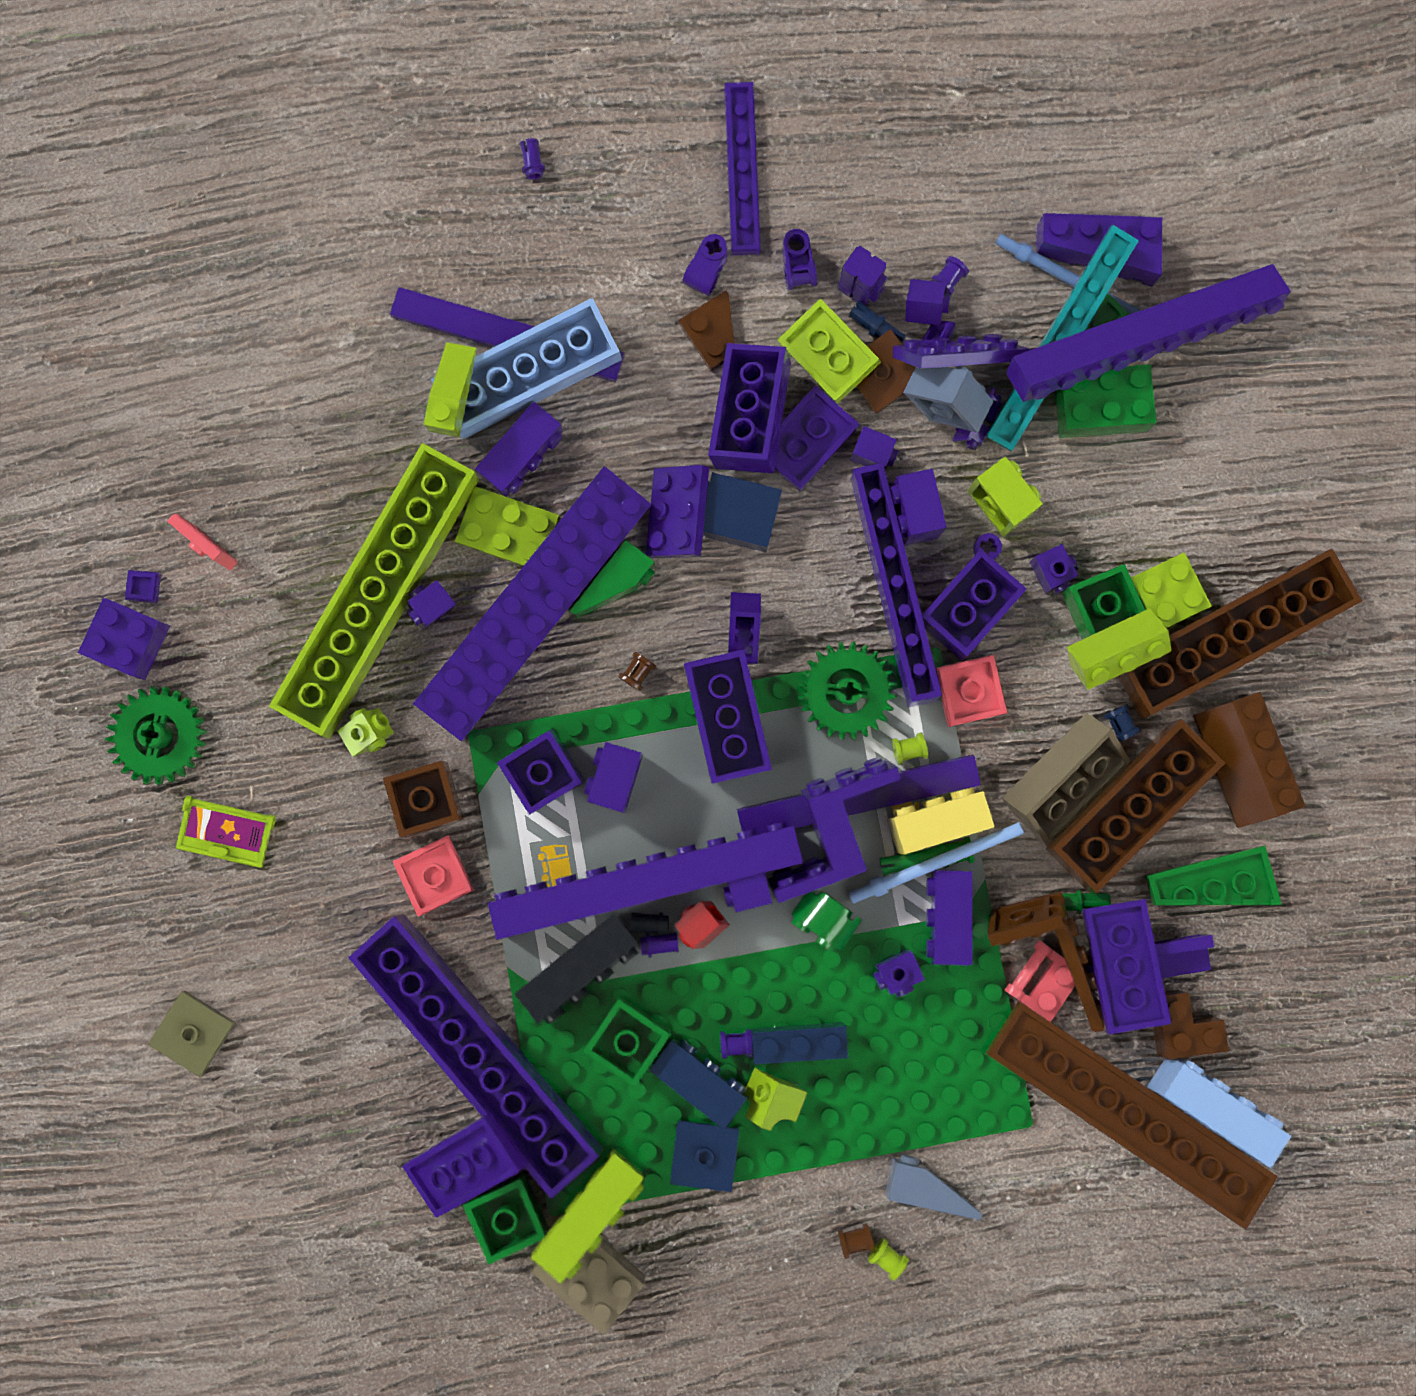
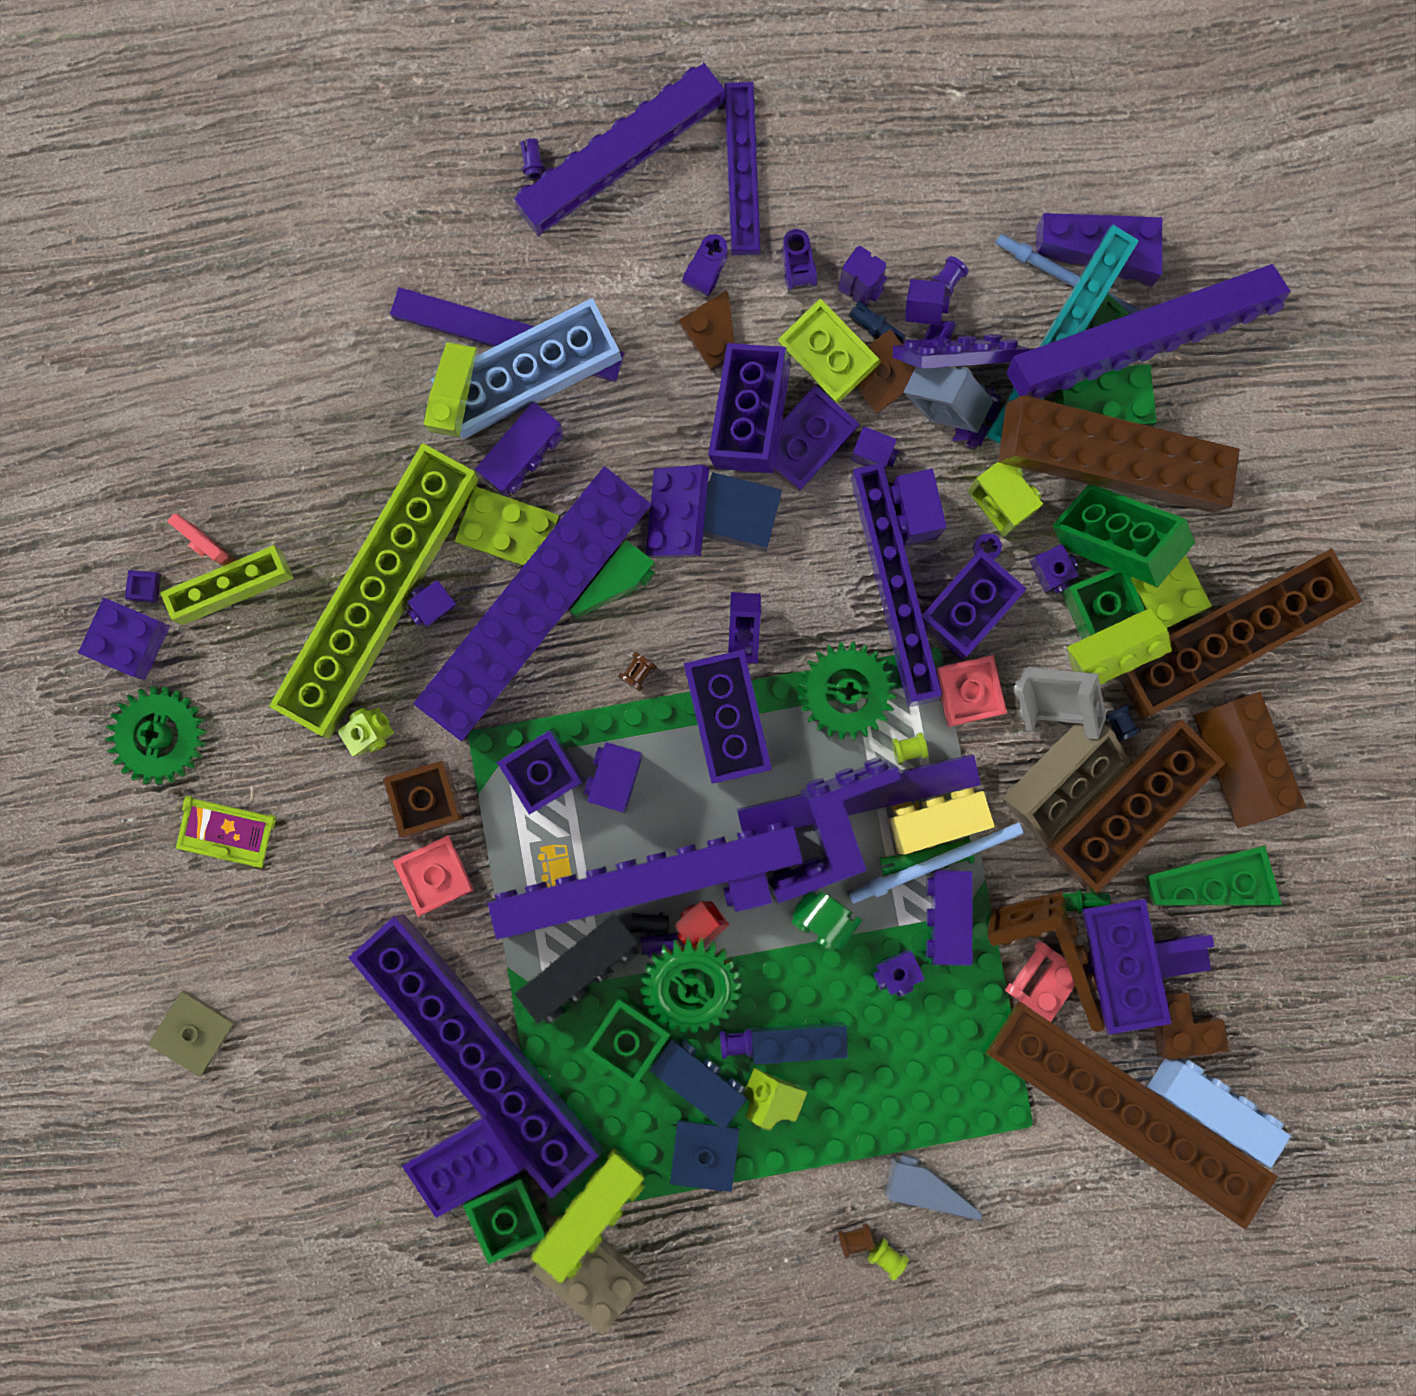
(227, 585): none -> lime brick
(620, 148): none -> dark purple brick
(692, 963): none -> green gear
(1061, 698): none -> light grey panel
(1118, 454): none -> reddish brown brick
(1124, 534): none -> green brick

